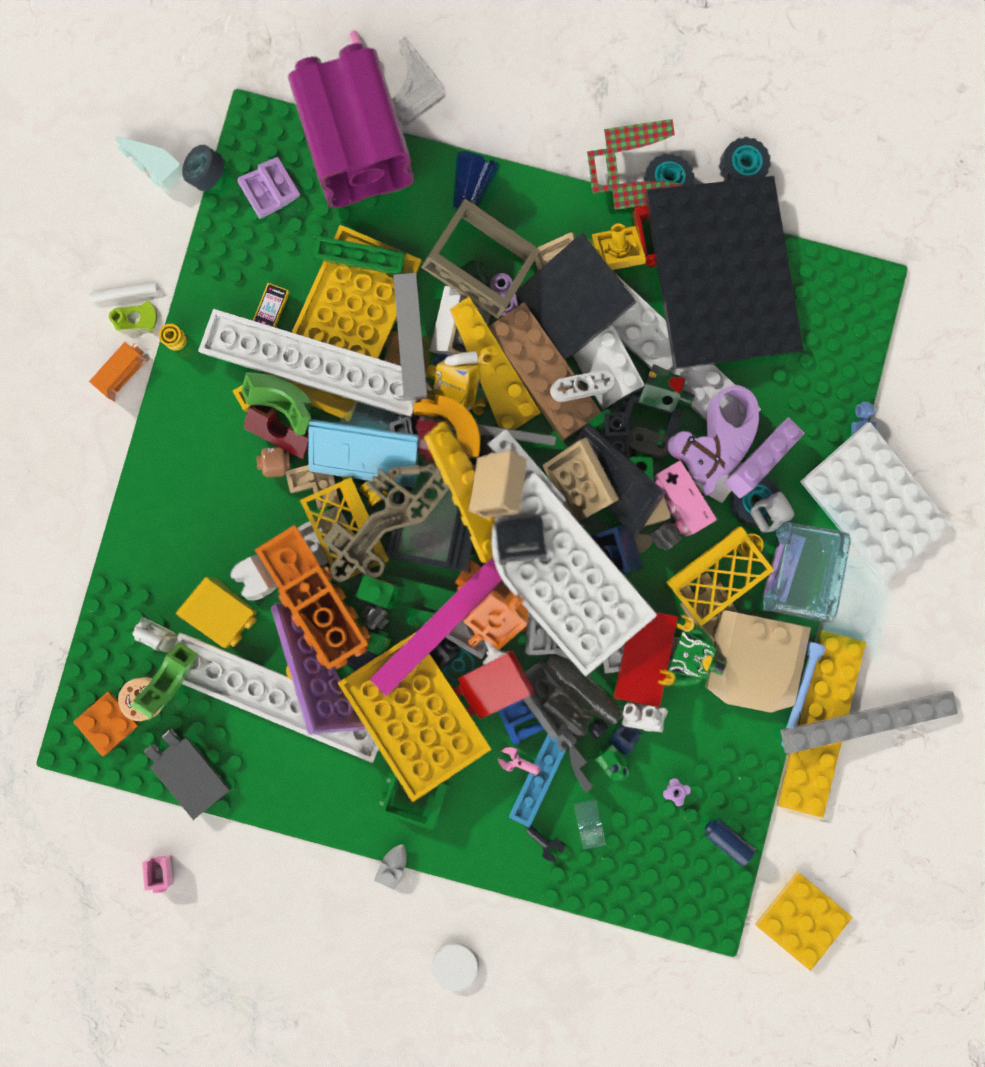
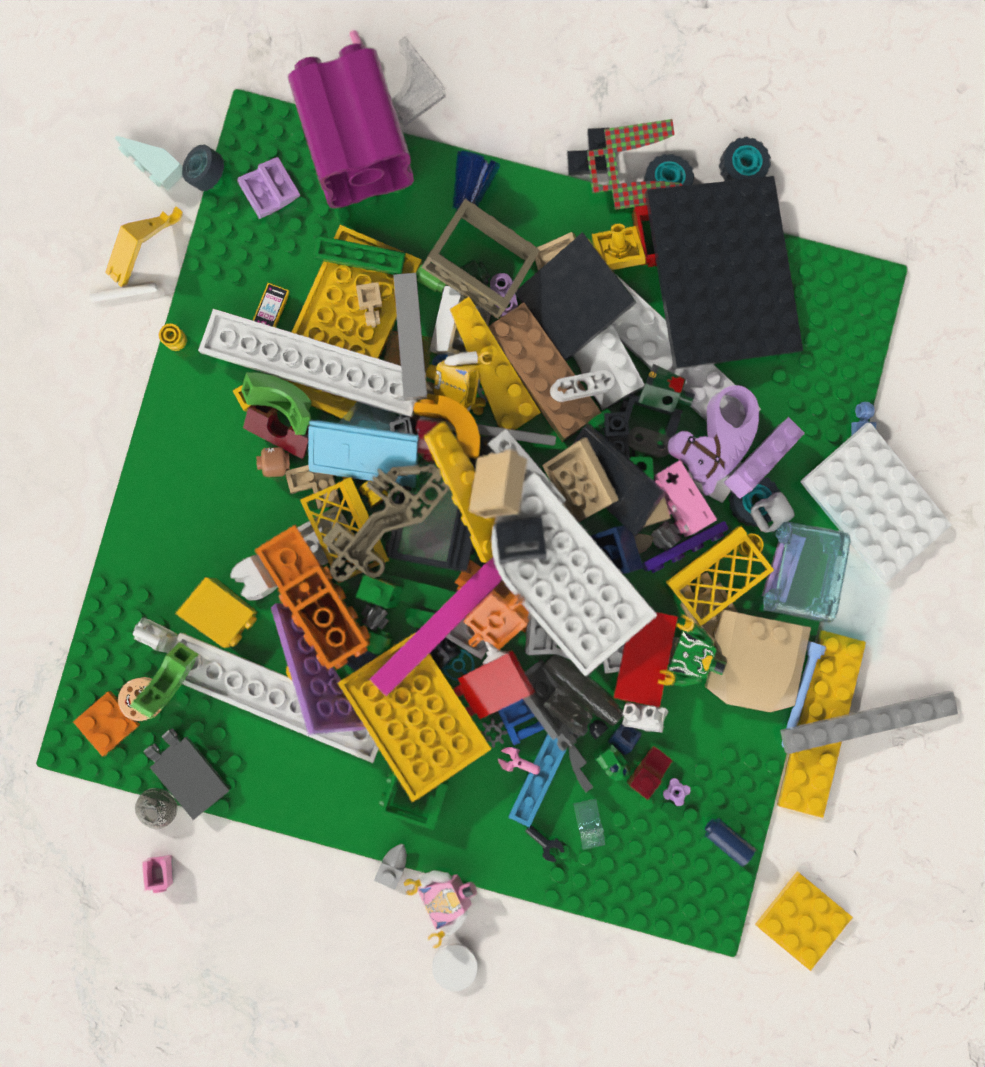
(118, 370): orange window -> none
(130, 240): none -> yellow hinge
(147, 320): lime piece -> none
(161, 802): none -> clear smoke piece
(370, 298): none -> tan plate
(429, 280): none -> bright green brick
(444, 900): none -> torso
(497, 728): none -> dark grey gear
(578, 160): none -> black plate
(649, 772): none -> dark red arch
(693, 543): none -> dark purple plate

